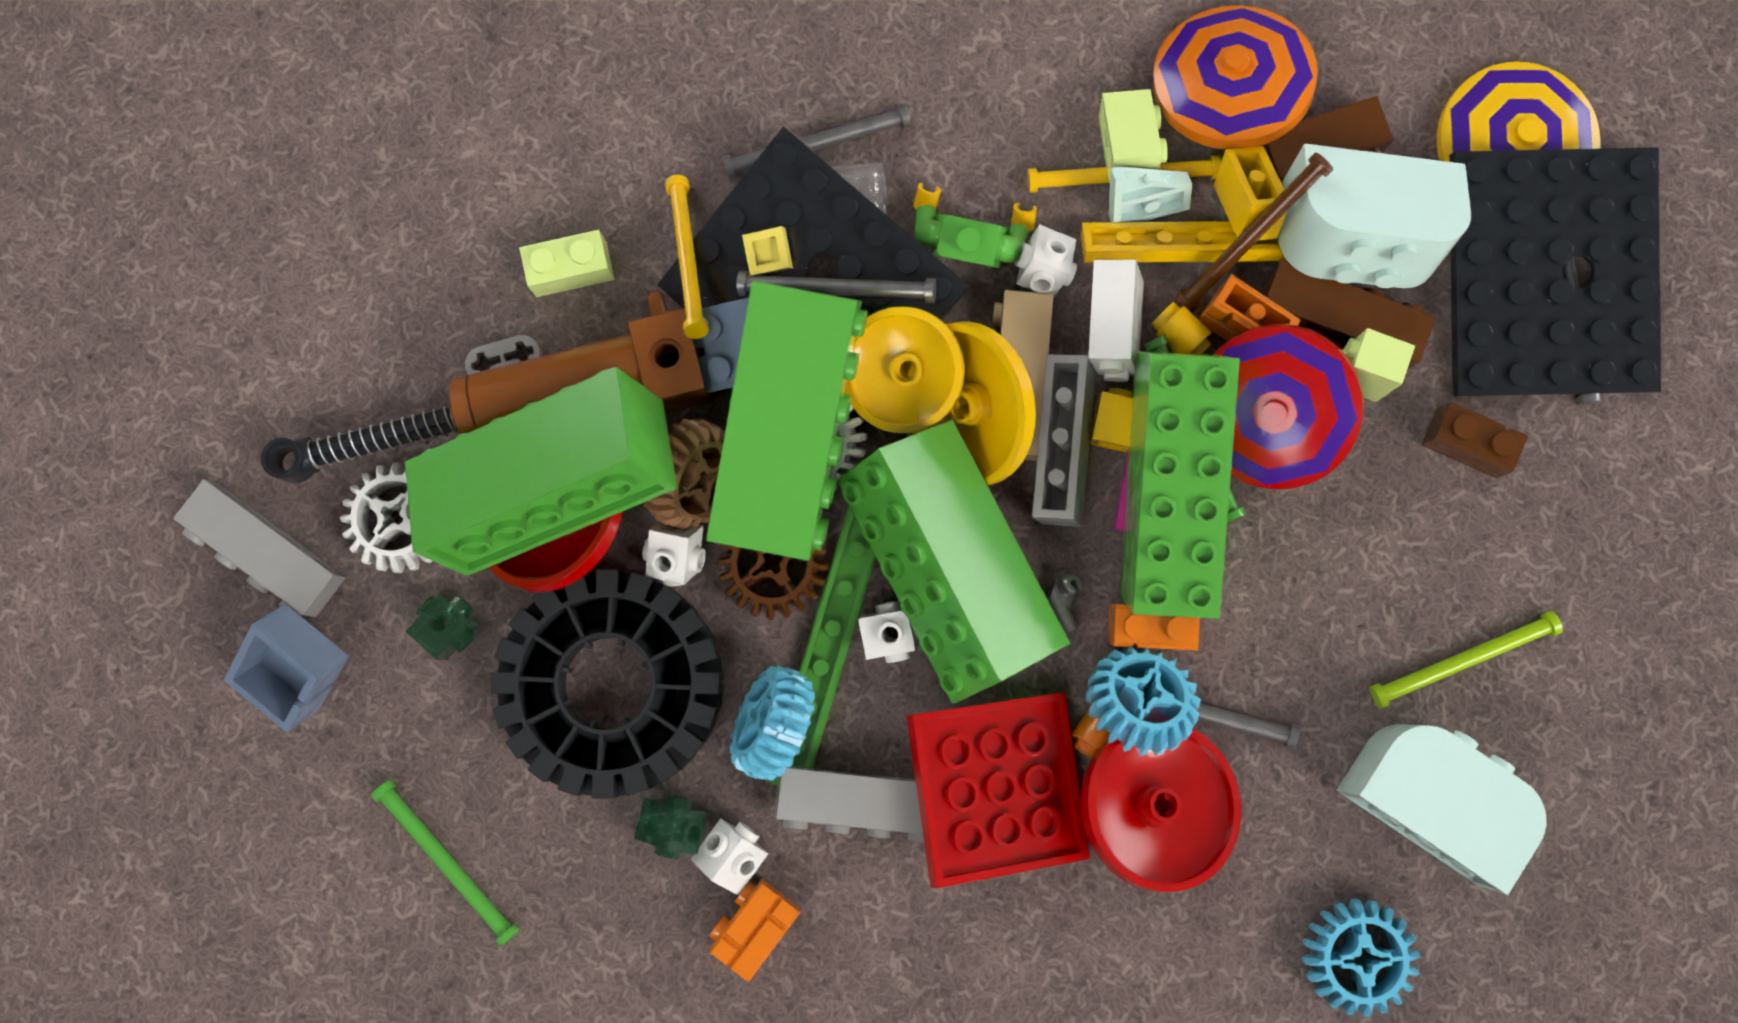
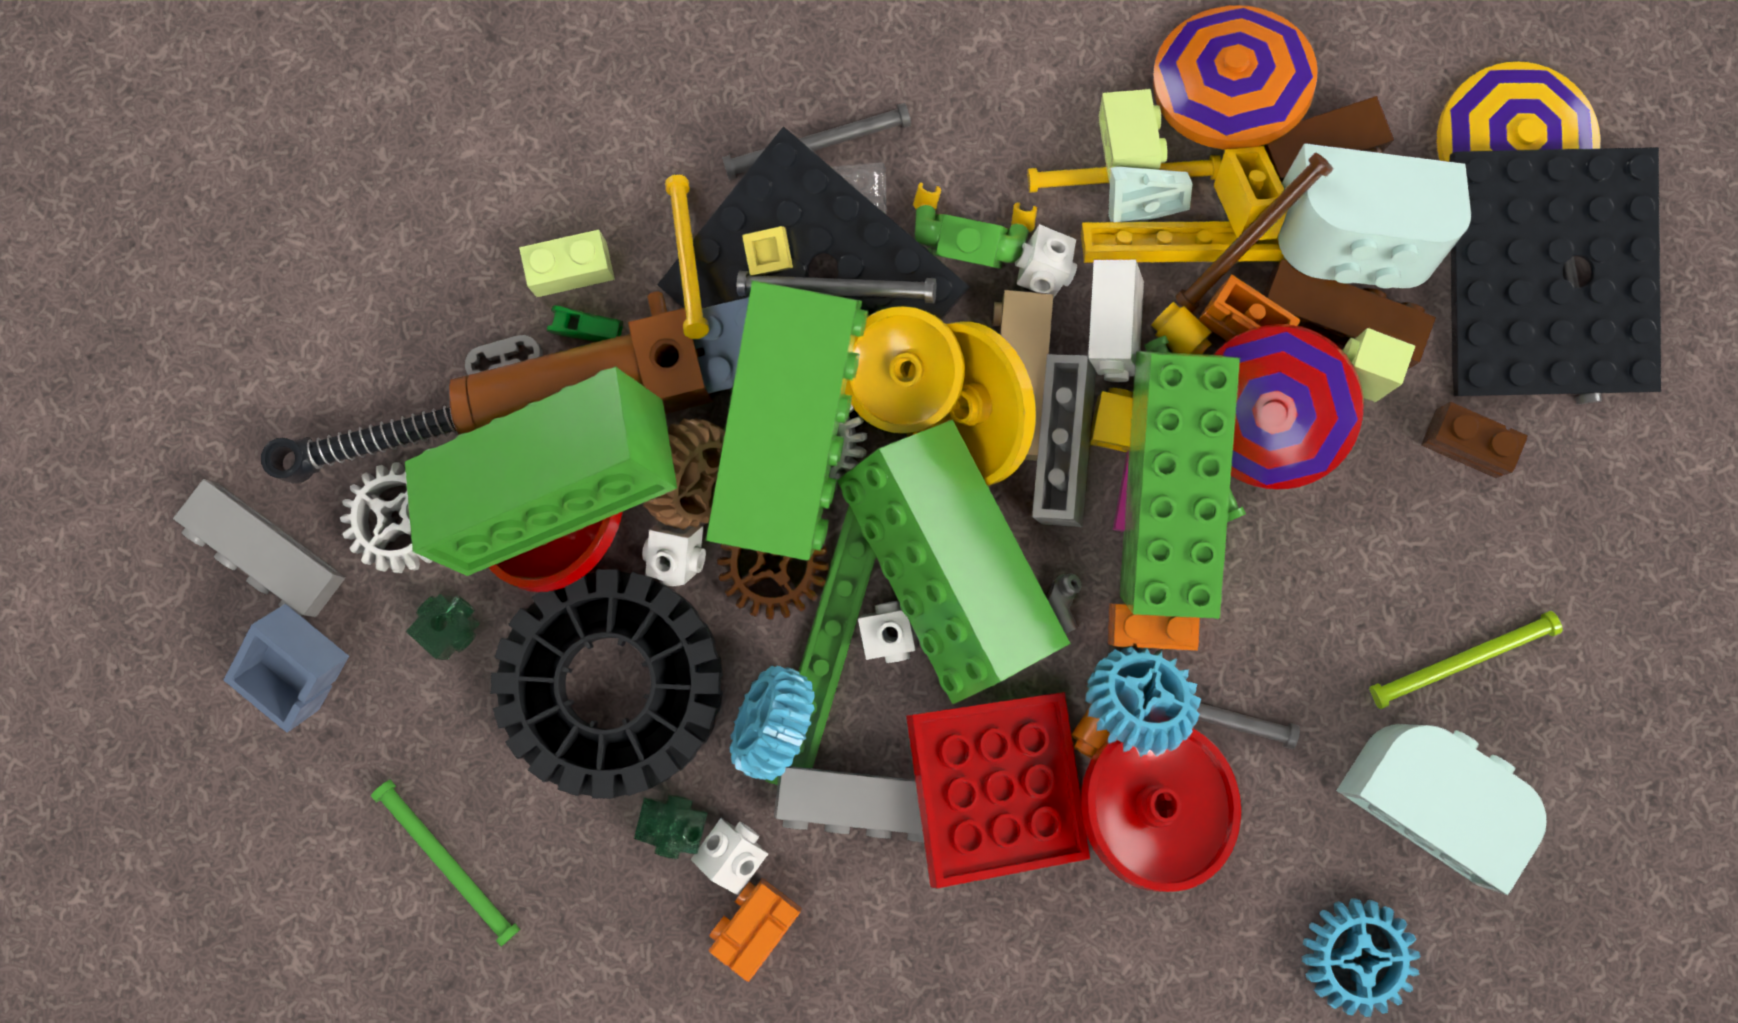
(590, 326): none -> green bar

